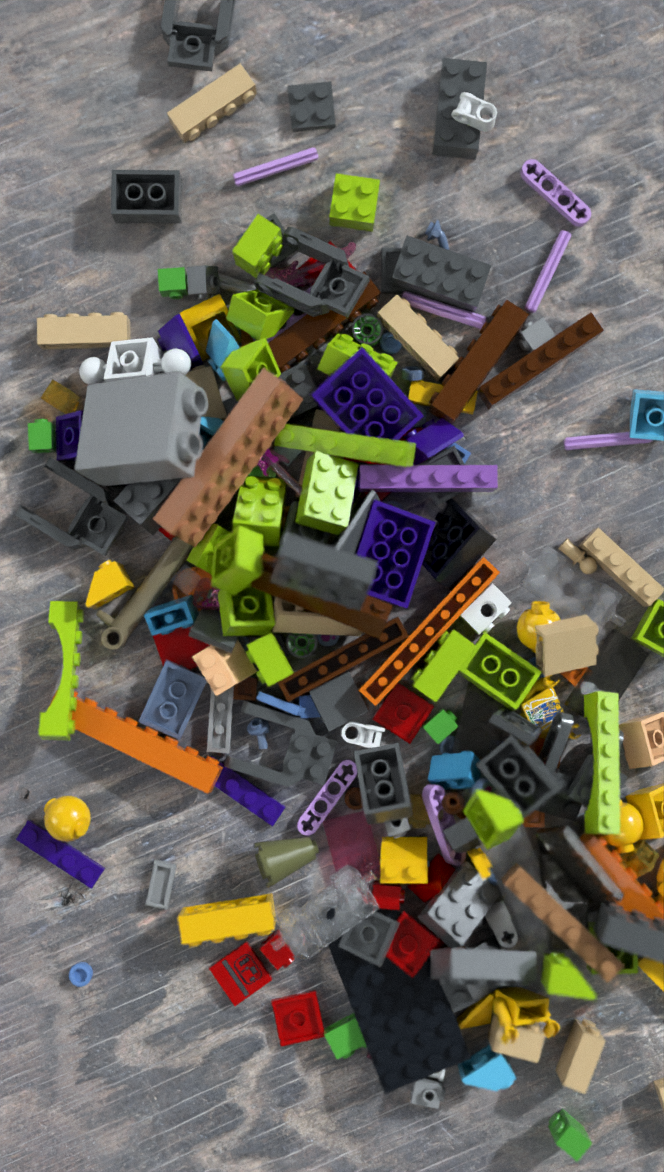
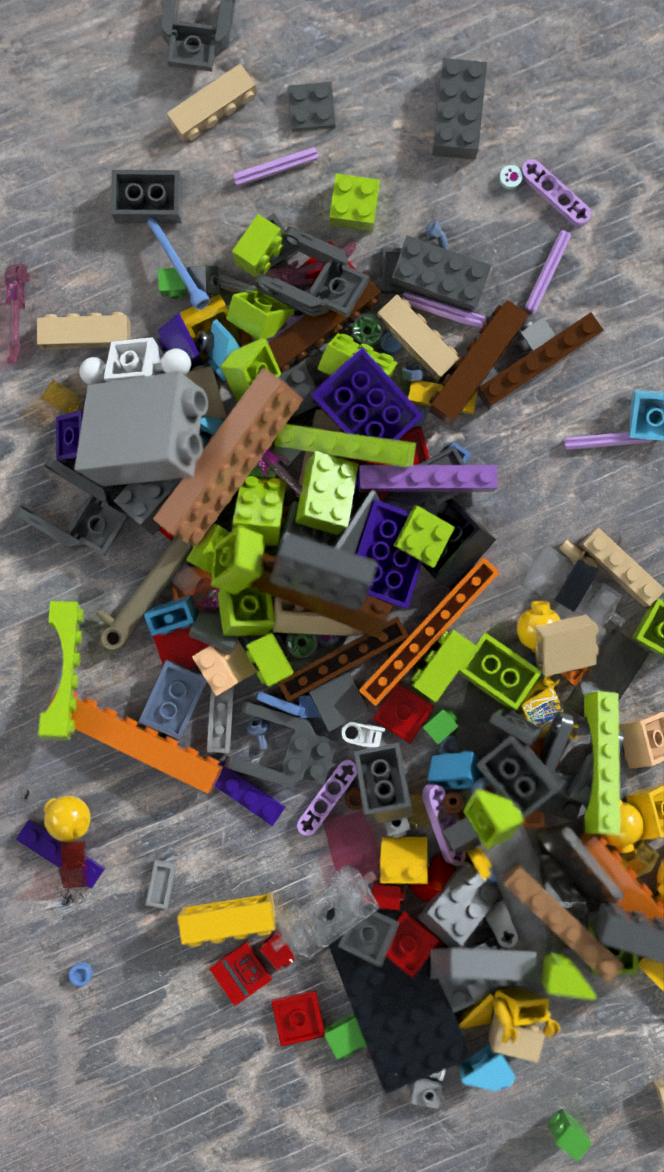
(15, 280): none -> clear pink piece
(41, 436): bright green brick -> none
(74, 865): none -> clear red slope
(108, 584): yellow slope -> none
(199, 298): none -> medium blue piece
(204, 341): none -> dark grey bush
(246, 689): reddish brown plate -> none
(284, 857): olive cone -> none
(424, 536): none -> lime plate
(432, 439): dark purple slope -> none
(474, 109): white piece -> none
(496, 600): white brick -> none
(510, 177): none -> light aqua tile
(576, 585): none -> black slope
(580, 1055): tan brick -> none

